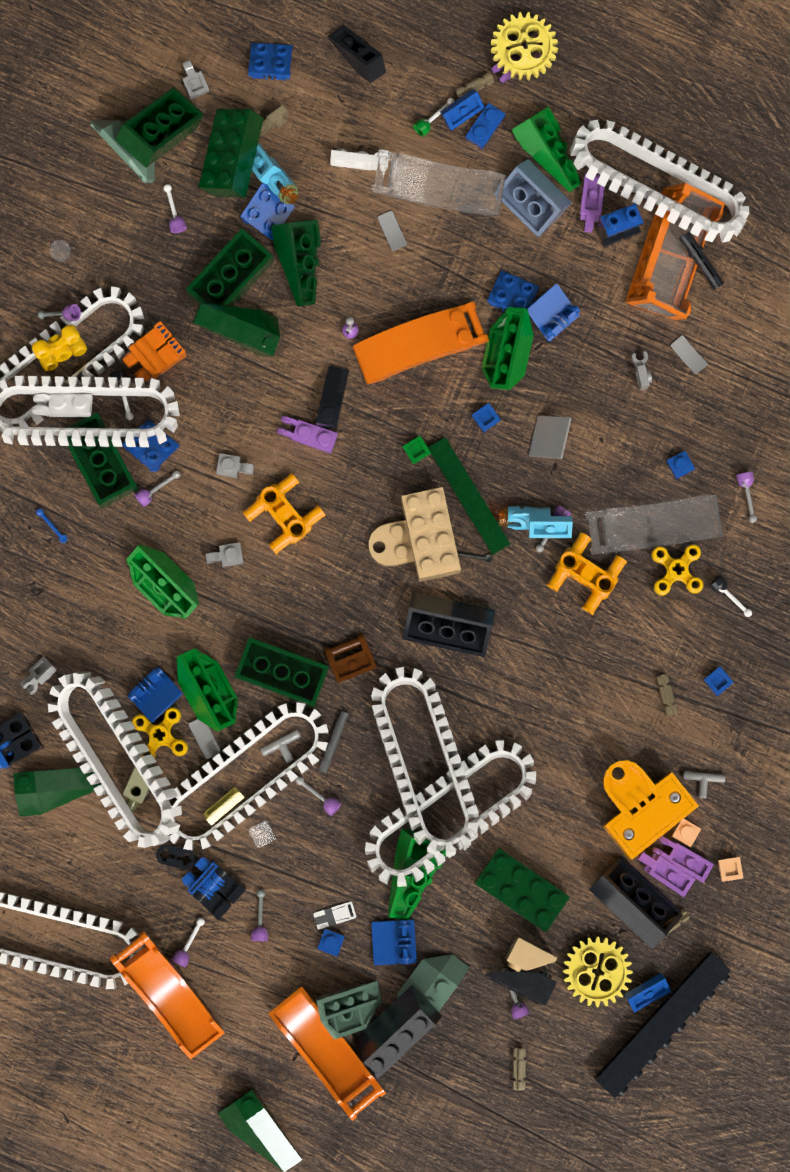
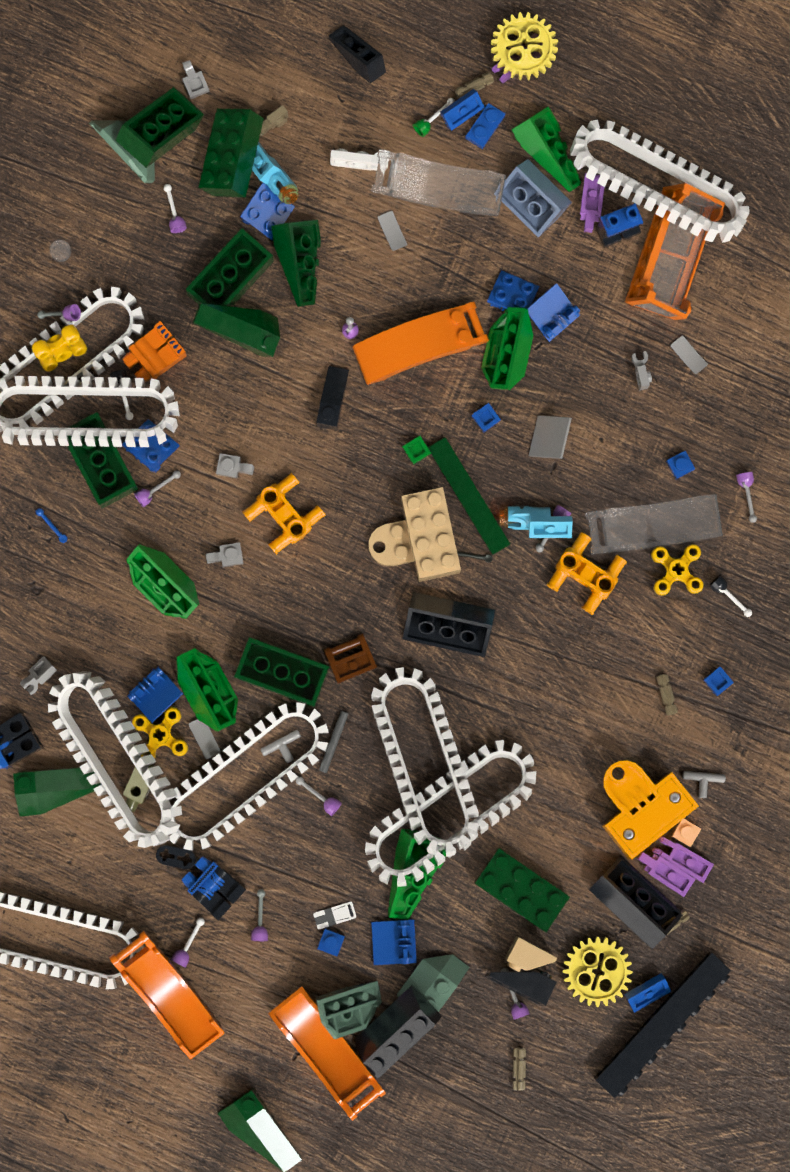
(63, 405): white hinge -> none
(223, 805): light yellow tile -> none
(262, 834): clear slope -> none
(270, 60): blue hinge -> none
(309, 435): medium lavender hinge -> none
(695, 252): black pin -> none
(730, 869): light nougat plate -> none

